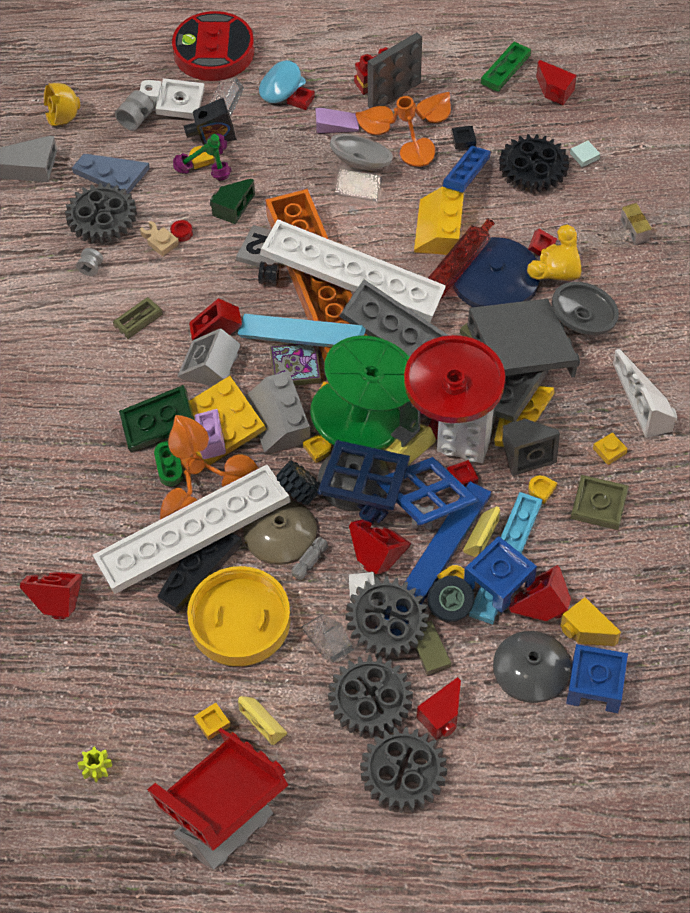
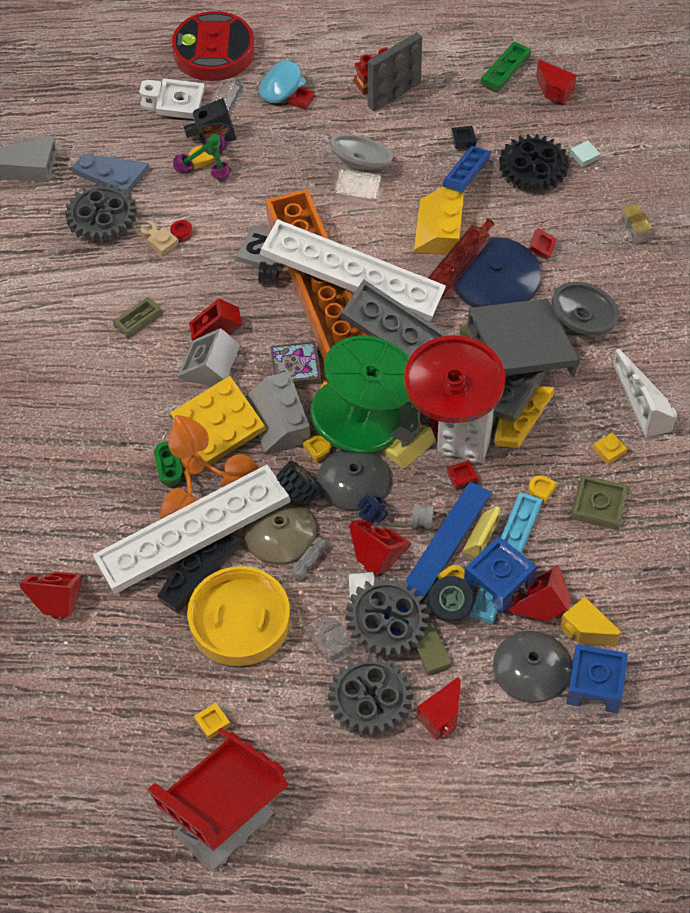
(61, 103): yellow cylinder -> none
(89, 262): light grey wheel -> none
(99, 767): neon yellow gear -> none
(134, 110): light grey wheel -> none
(154, 418): dark green tile -> none
(211, 422): lavender slope -> none
(232, 200): dark green slope -> none
(261, 719): light yellow slope -> none
(296, 330): medium azure tile -> none
(335, 121): lavender slope -> none
(363, 475): dark blue window -> none
(380, 762): dark grey gear -> none
(419, 152): orange plant -> none
(448, 480): blue window -> none
(529, 445): dark grey slope -> none
(558, 261): yellow head -> none

